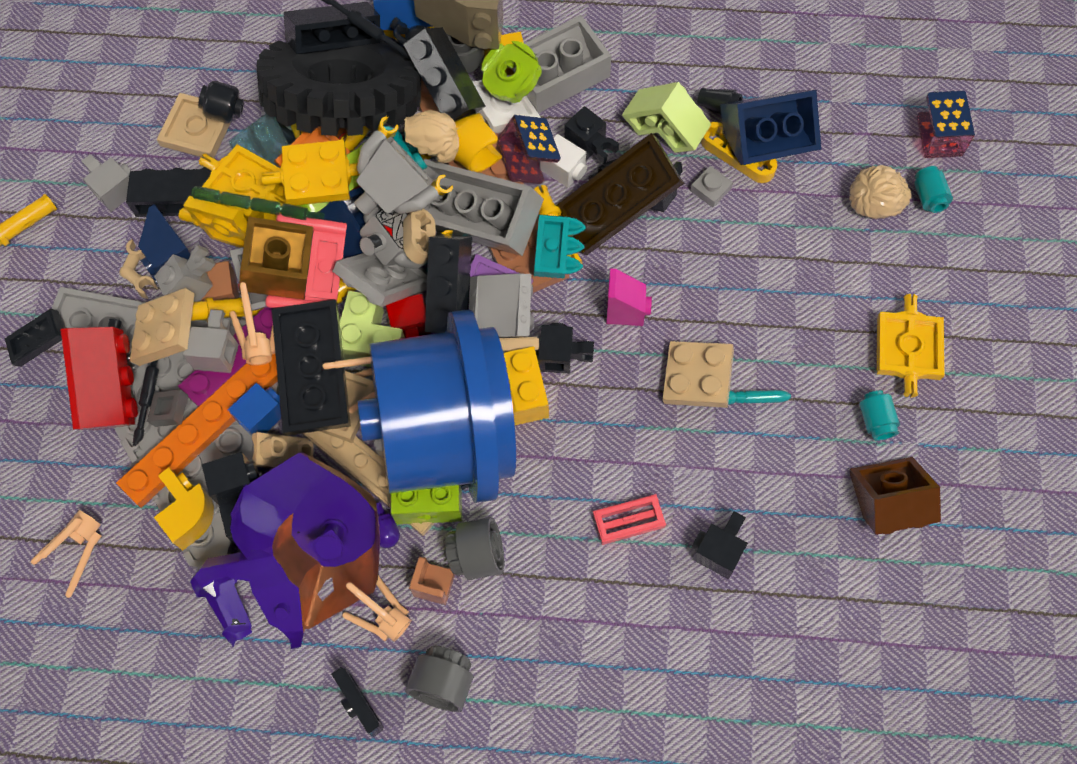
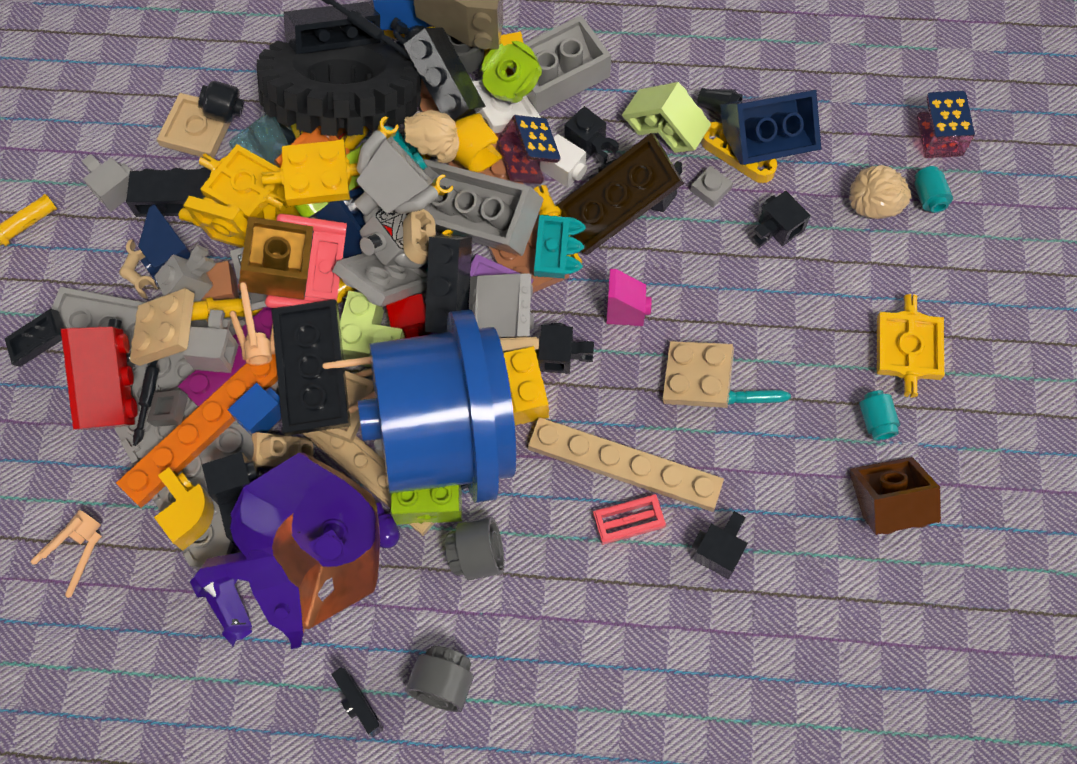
(256, 204): clear green windscreen -> none
(391, 621): light nougat plant -> none
(431, 582): nougat panel -> none
(626, 464): none -> tan plate
(780, 218): none -> black brick

